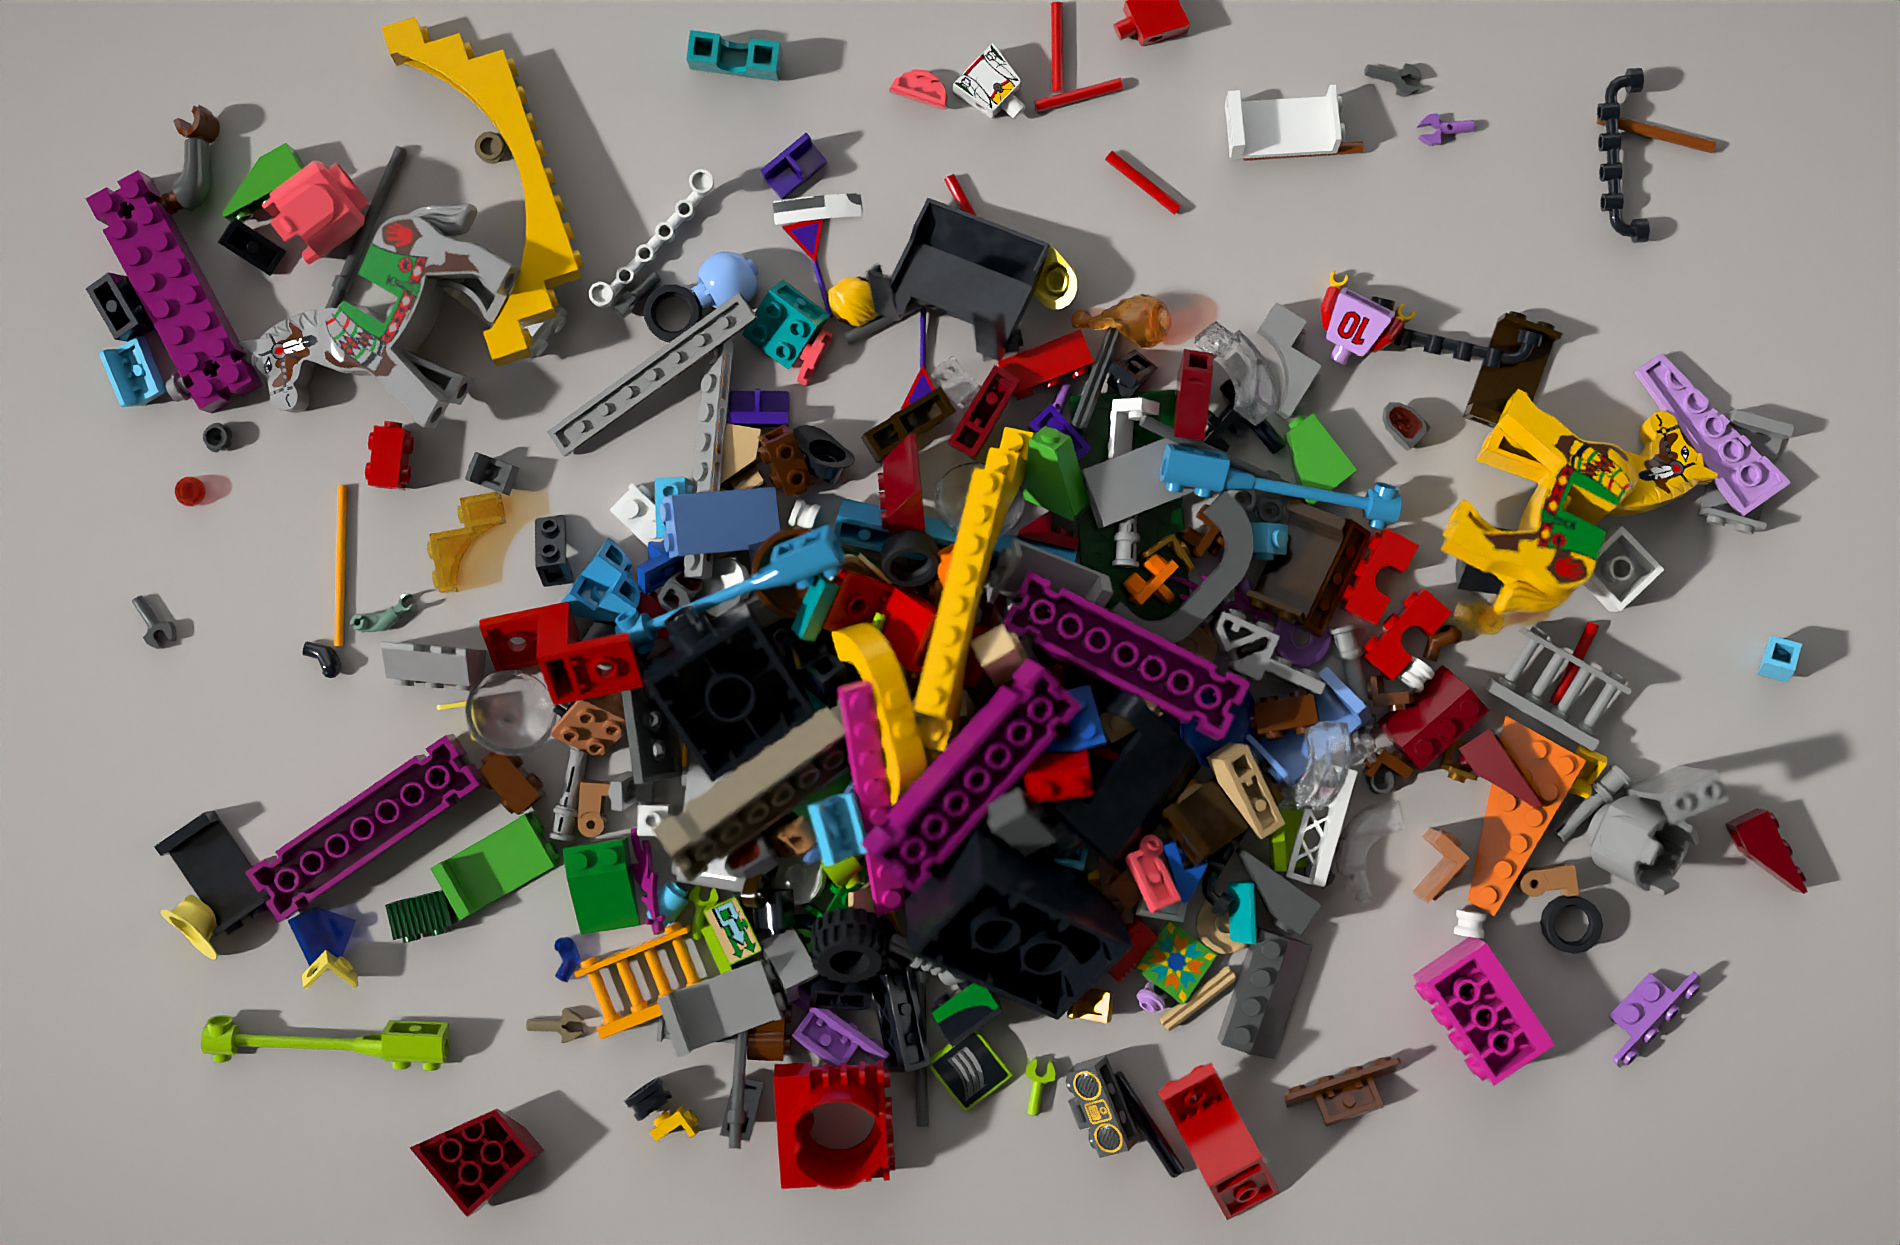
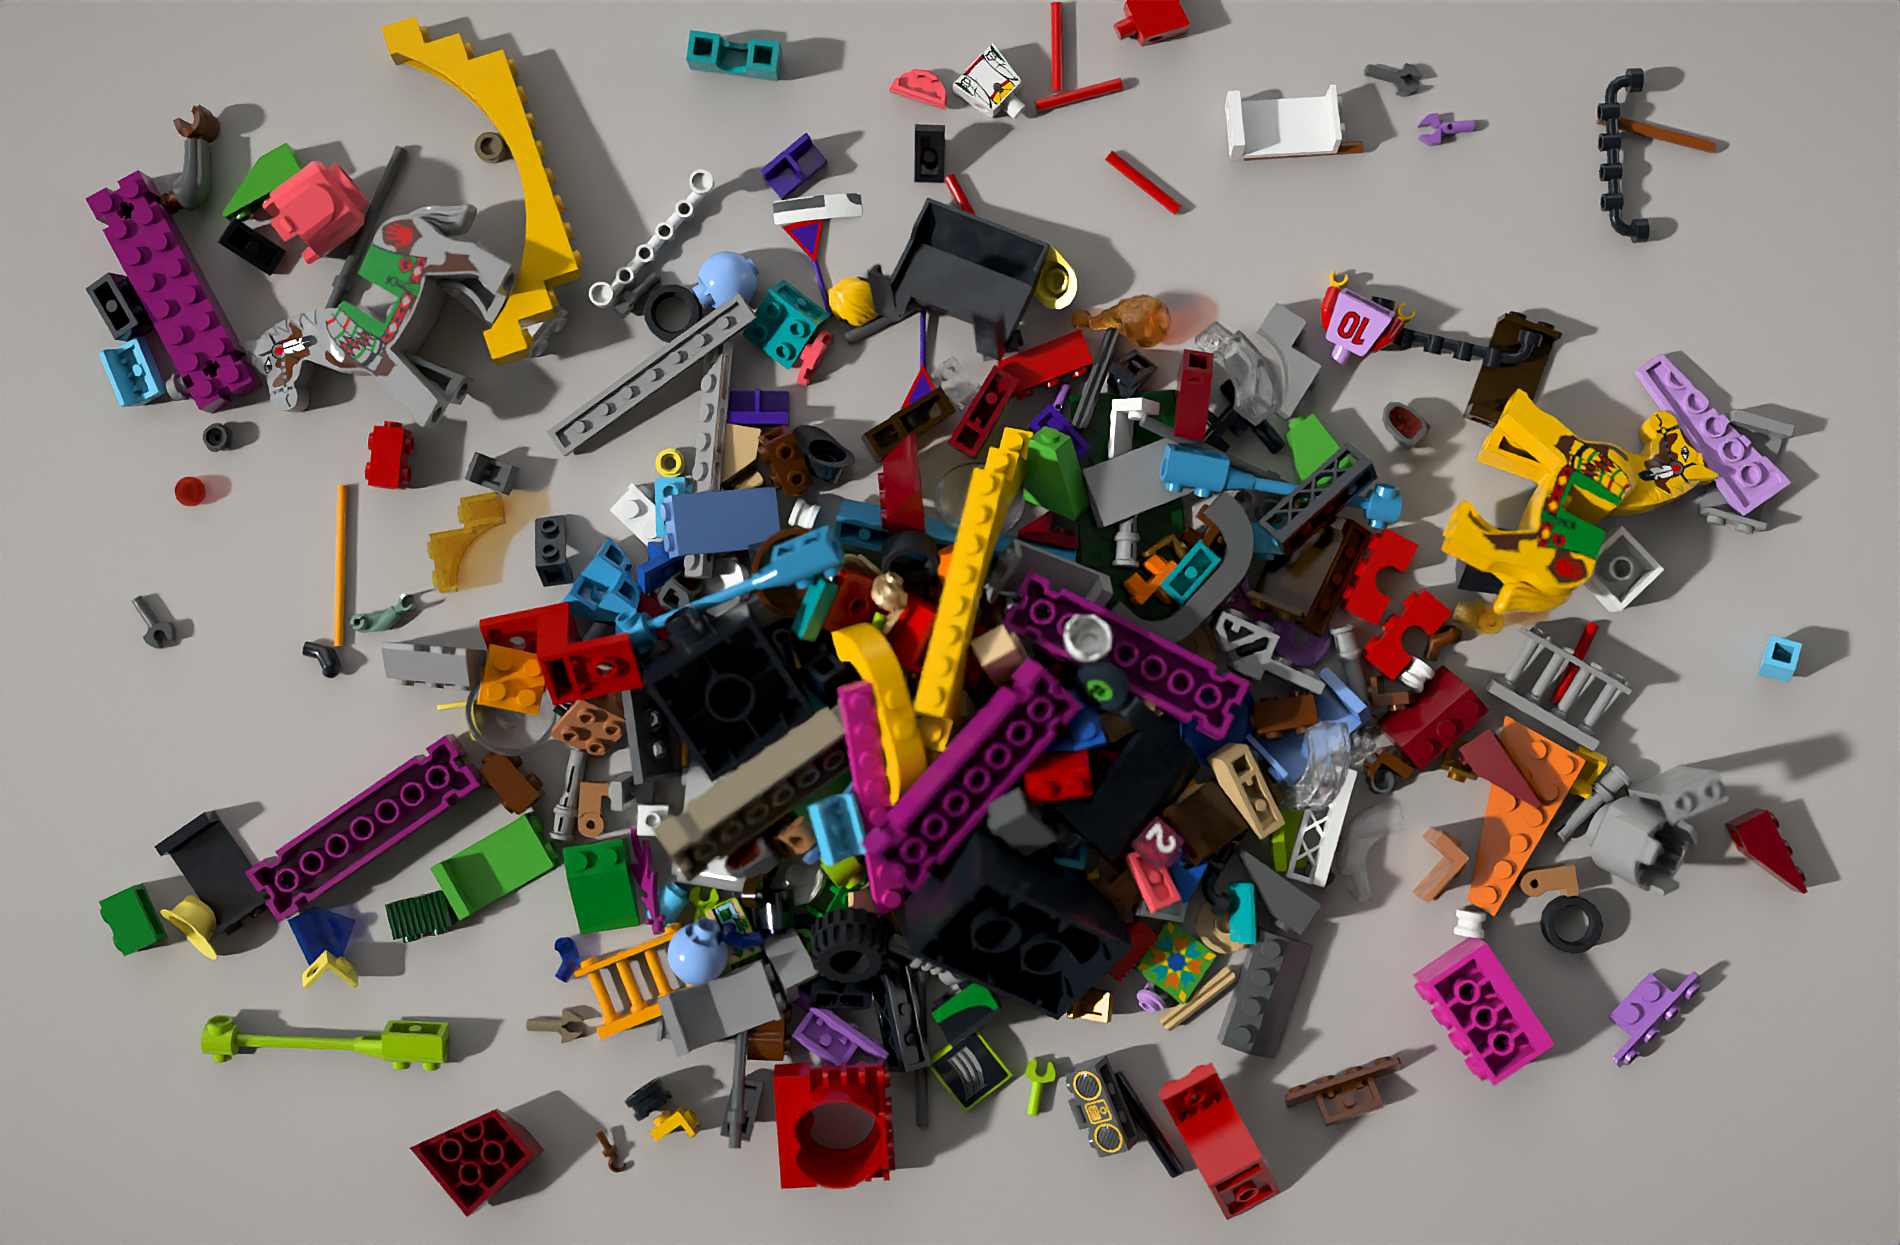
(132, 919): none -> green brick
(511, 681): none -> light orange plate
(609, 1151): none -> reddish brown hand
(661, 460): none -> light yellow plate
(698, 952): none -> light blue brick
(738, 940): none -> clear blue arm
(890, 595): none -> tan bracket
(929, 153): none -> black slope
(1087, 638): none -> white hair
(1101, 685): none -> black bush
(1158, 844): none -> clear pink brick
(1190, 573): none -> teal slope
(1325, 506): none -> black fence

